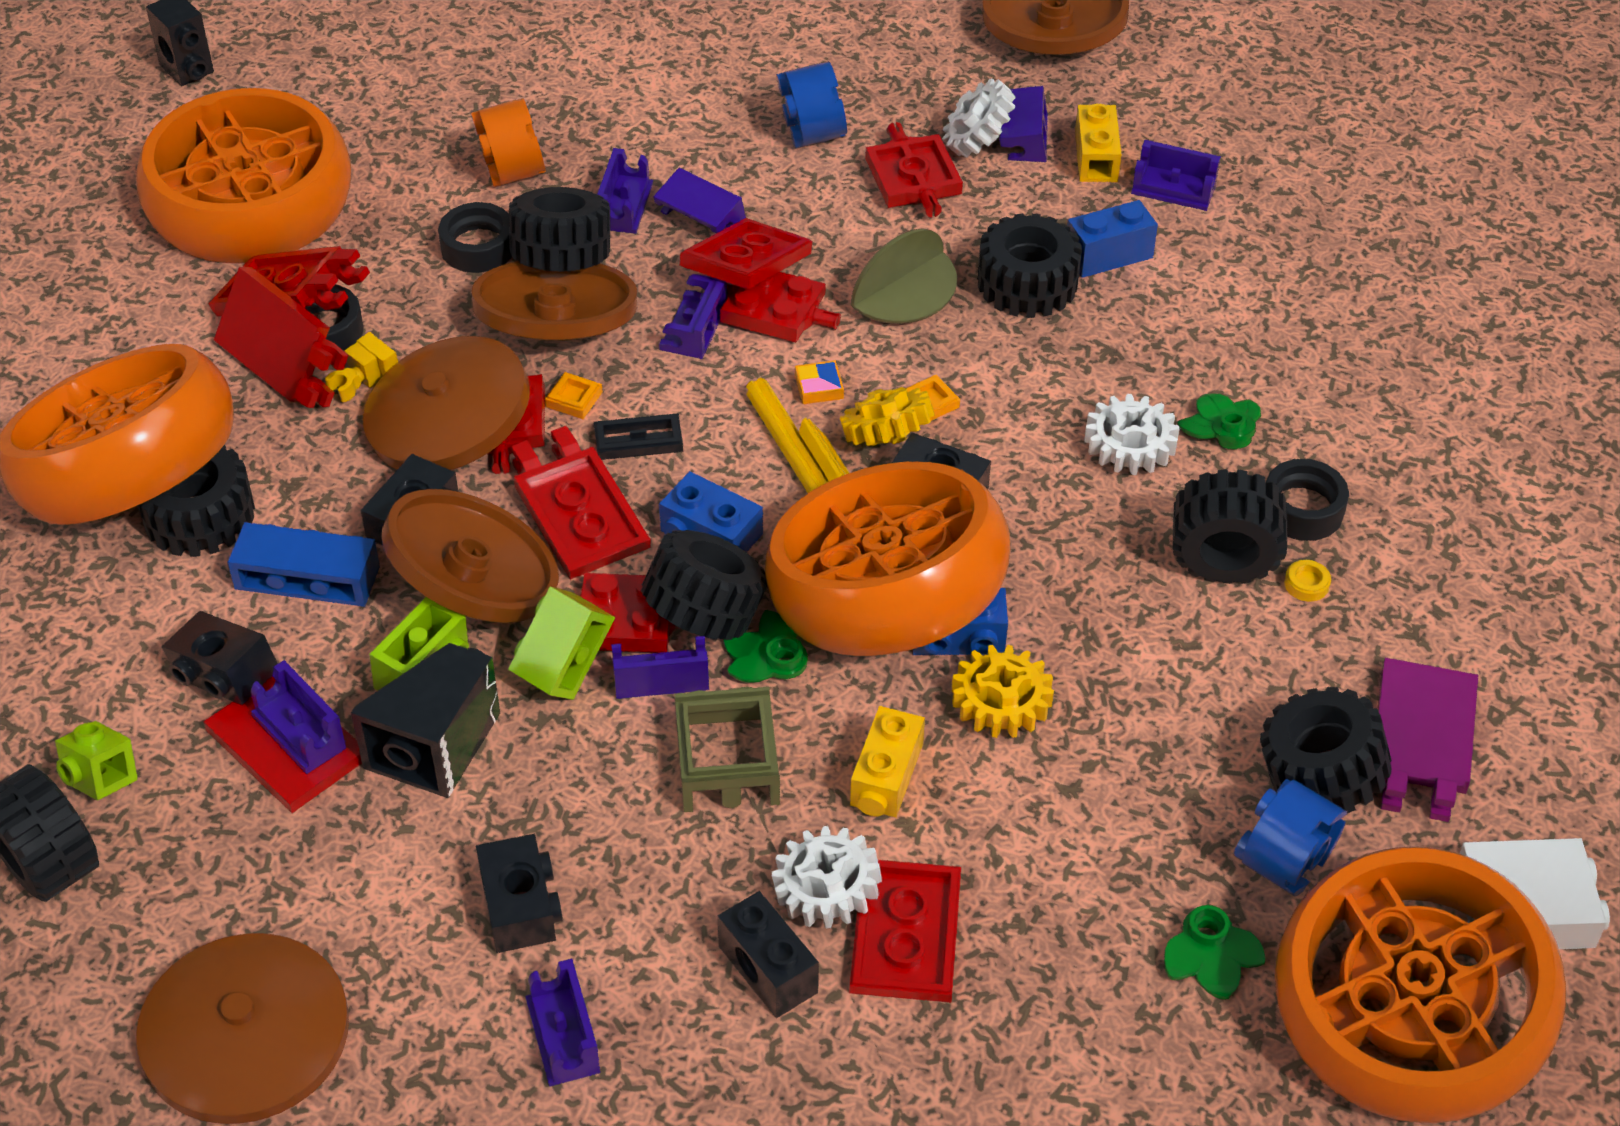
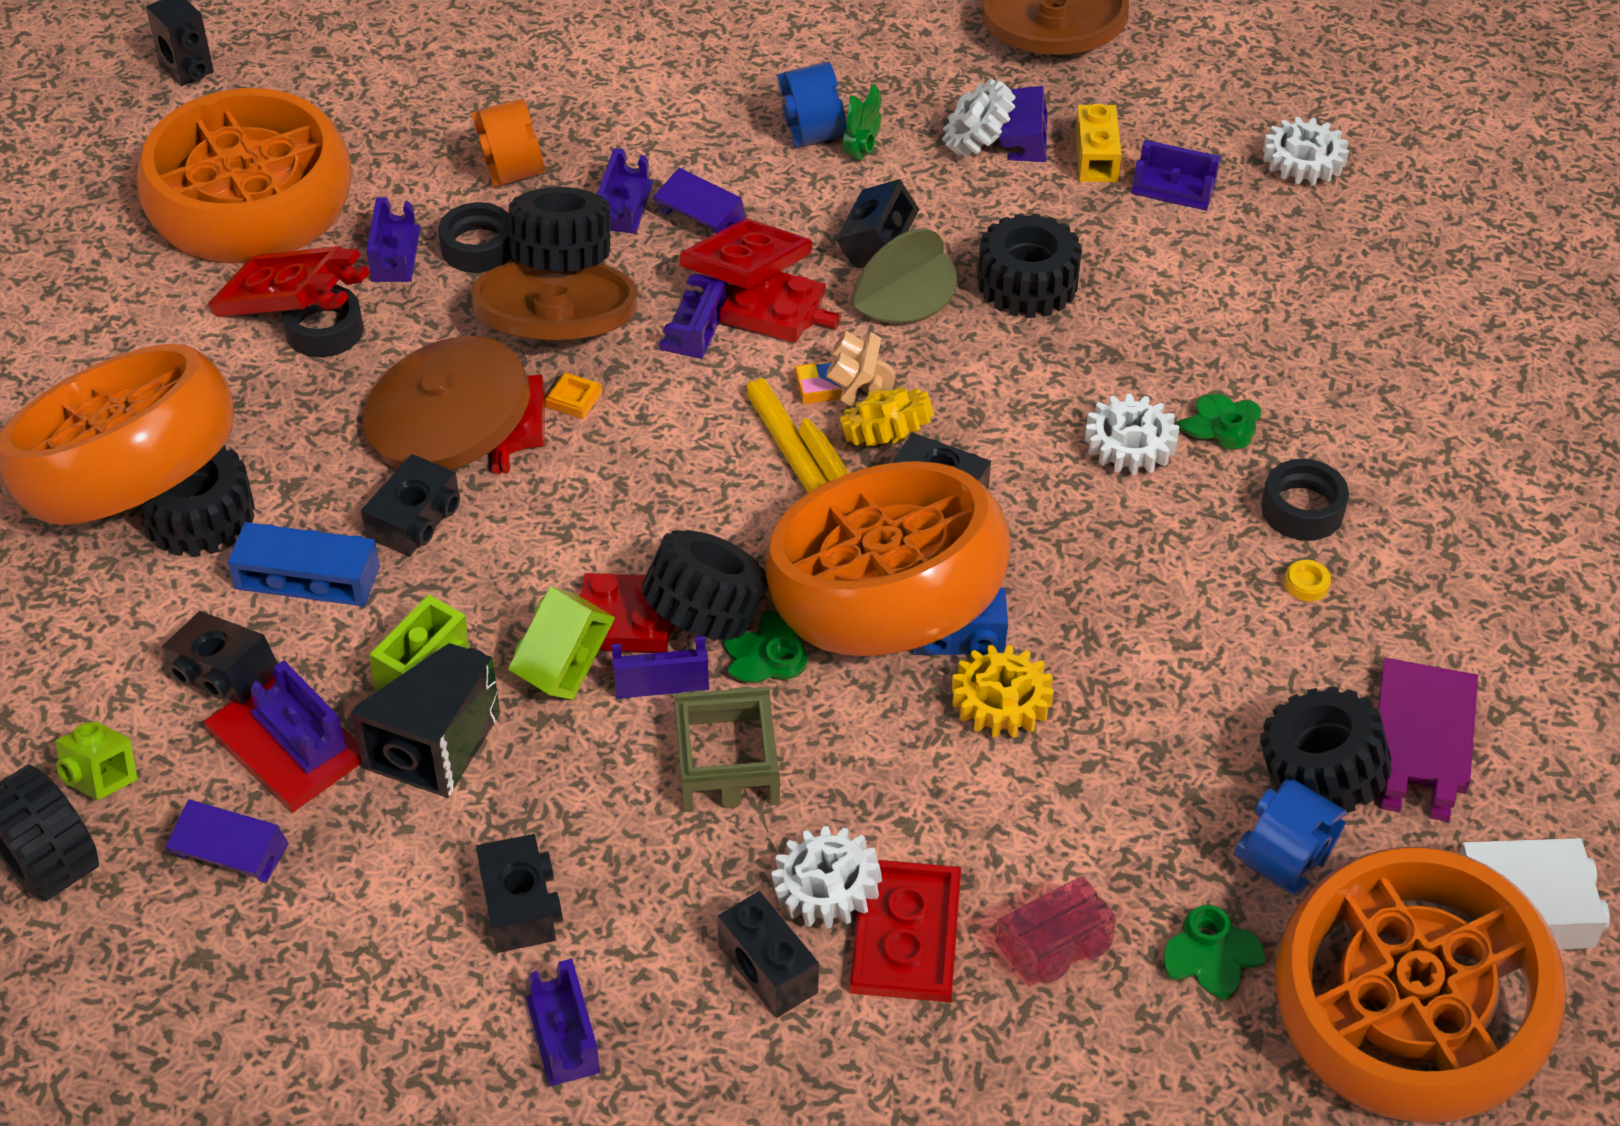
(227, 840): none -> dark purple hinge
(242, 1028): dark orange dish -> none
(278, 339): red tile -> none
(367, 364): yellow piece -> none
(392, 243): none -> dark purple hinge
(468, 555): dark orange dish -> none
(577, 505): red tile -> none
(639, 441): black tile -> none
(713, 510): blue brick -> none
(858, 366): none -> light nougat hips
(862, 124): none -> green plate
(875, 220): none -> black brick
(887, 762): yellow brick -> none
(913, 170): red plate -> none
(941, 396): light orange tile -> none
(1056, 931): none -> clear pink brick
(1114, 237): blue brick -> none
(1230, 527): black tyre -> none
(1305, 151): none -> white gear

